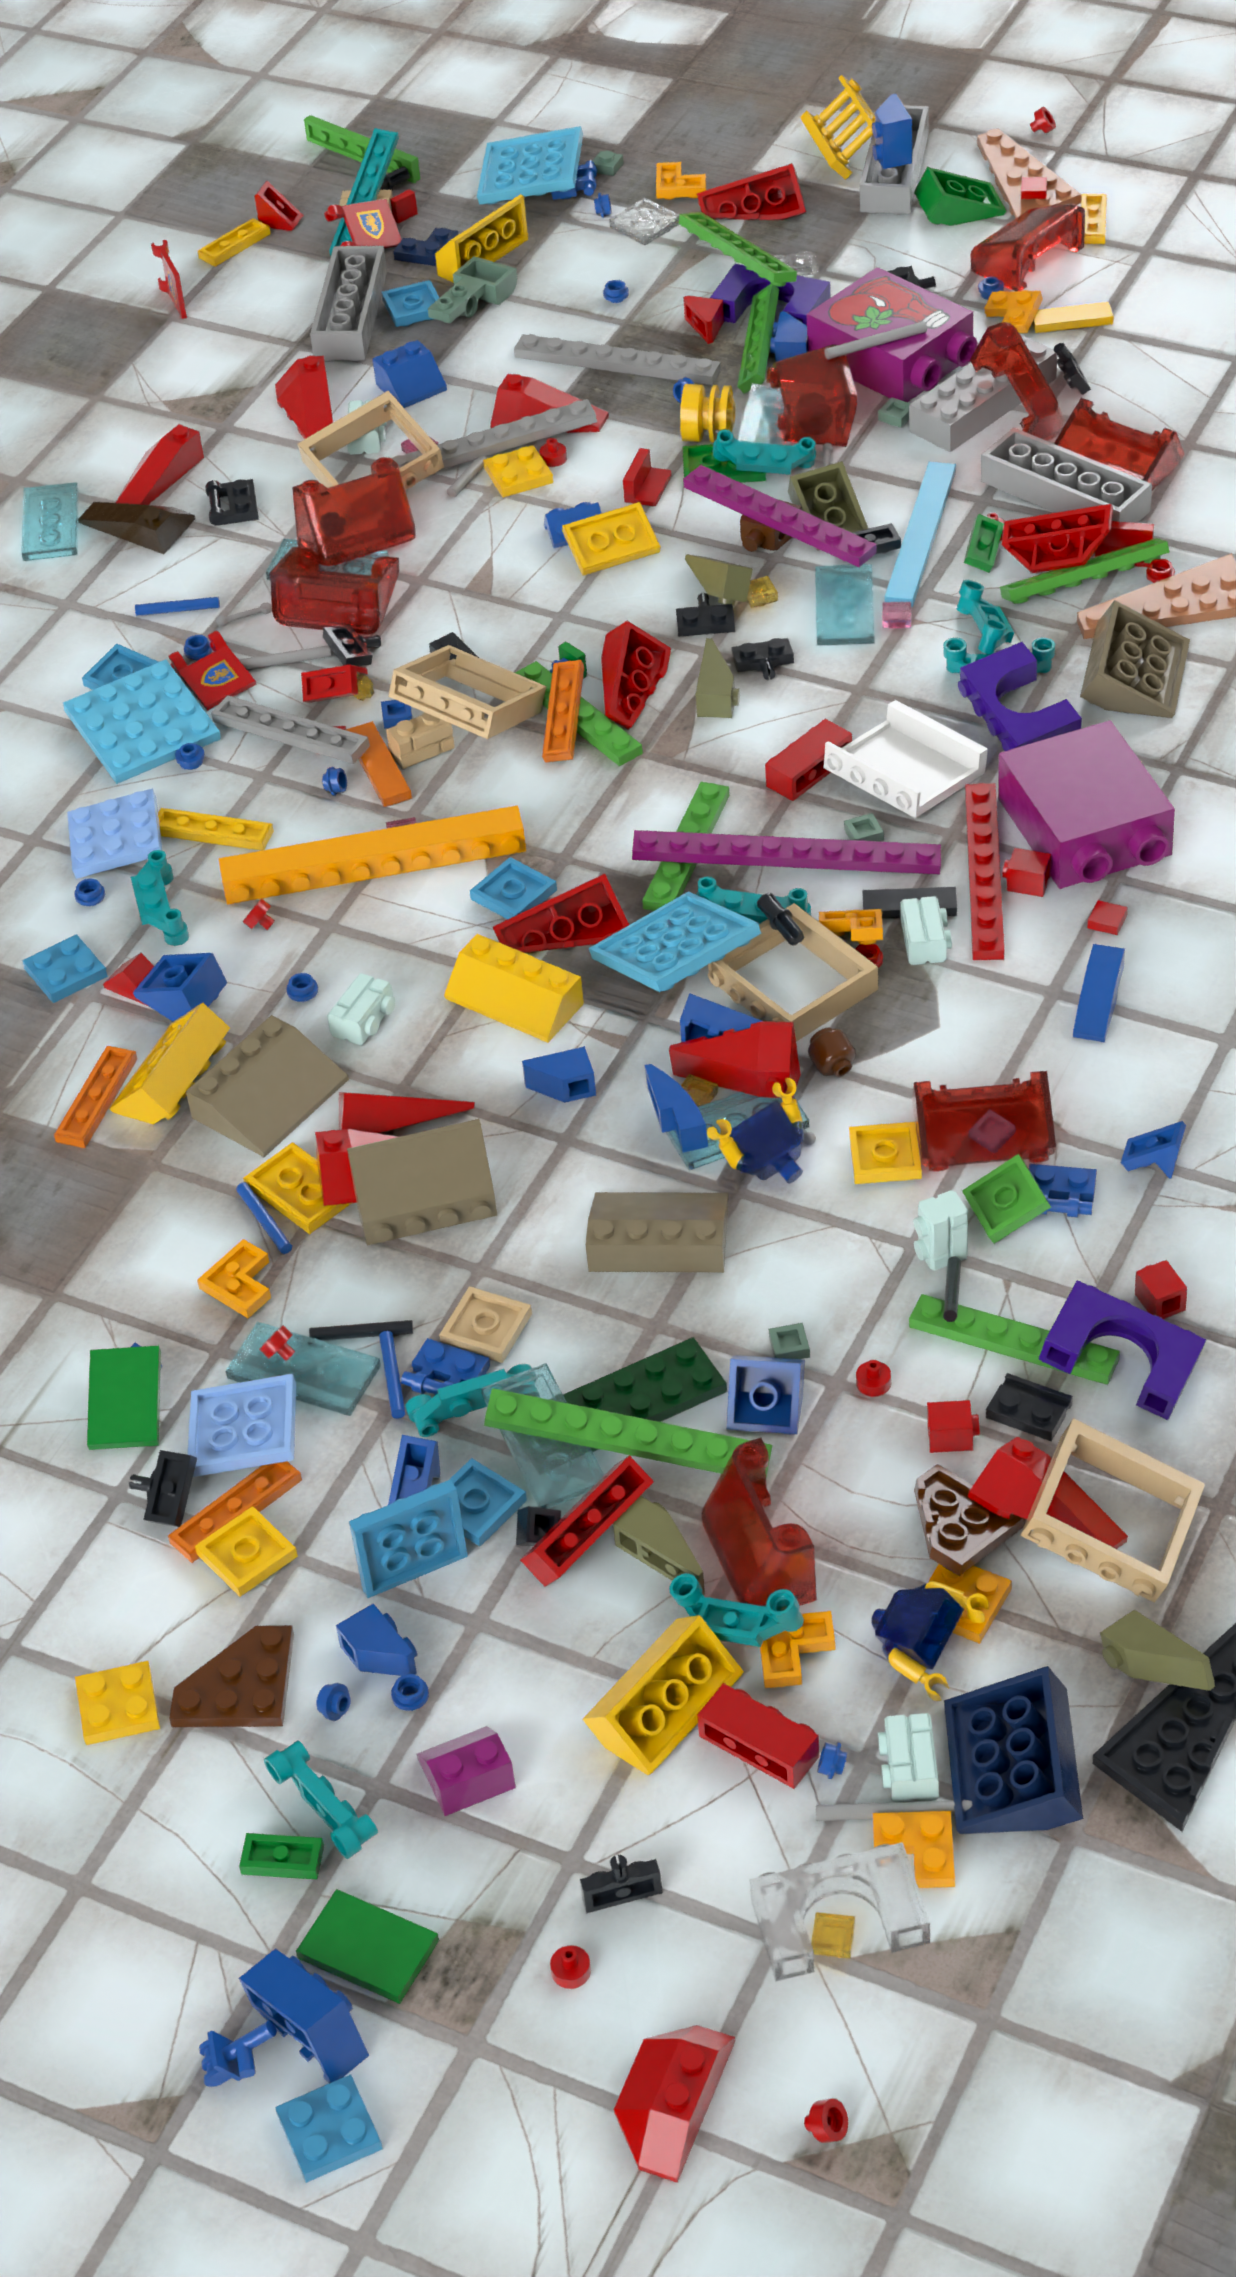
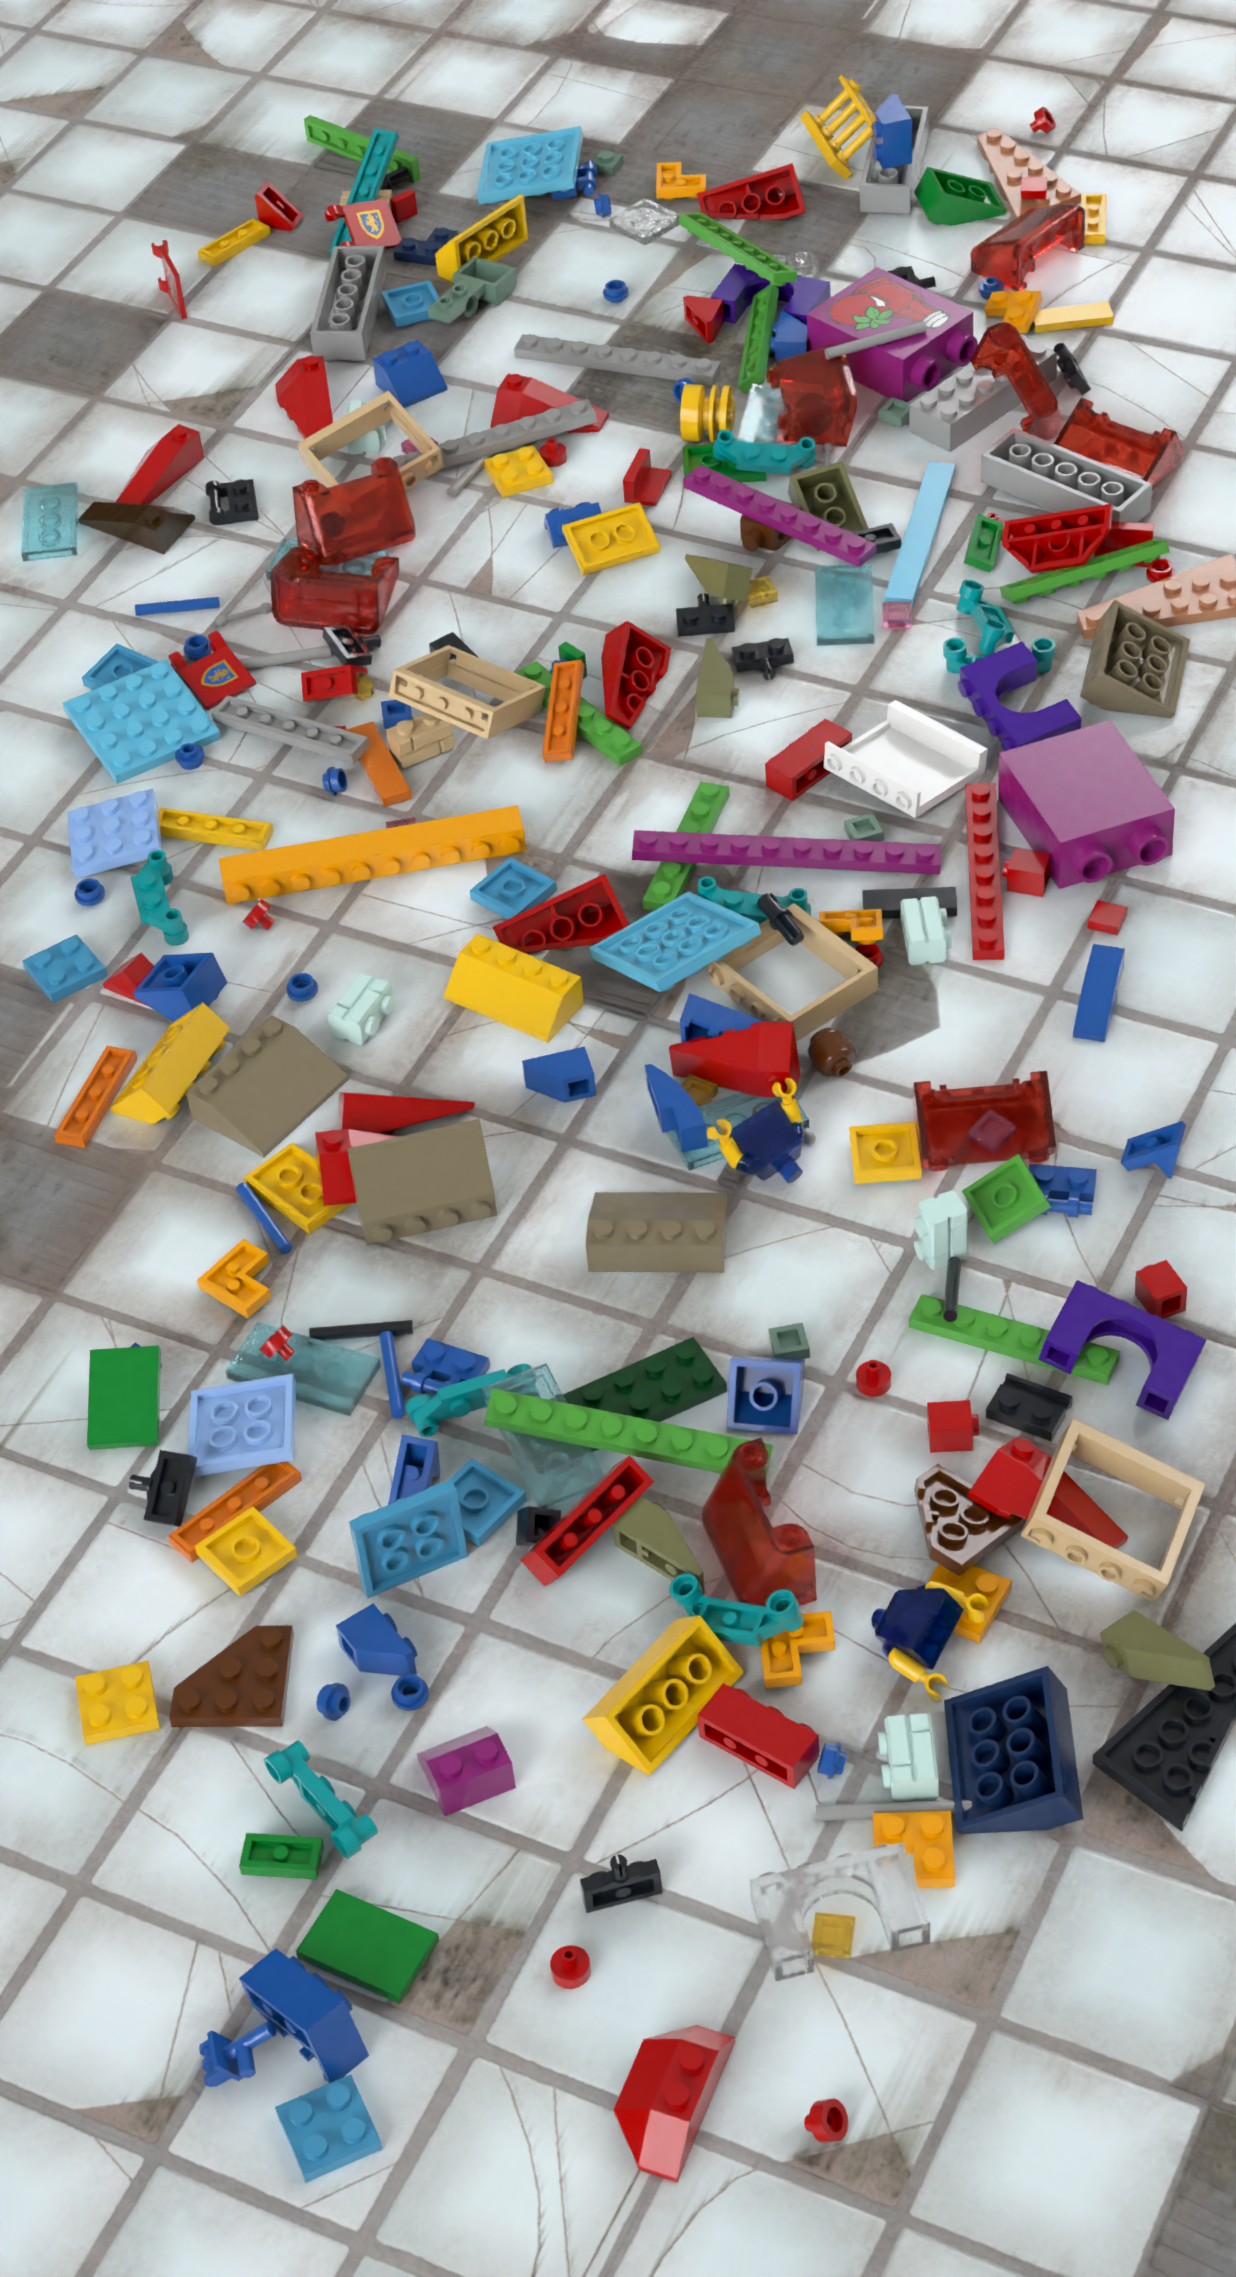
(486, 1324): tan plate -> none

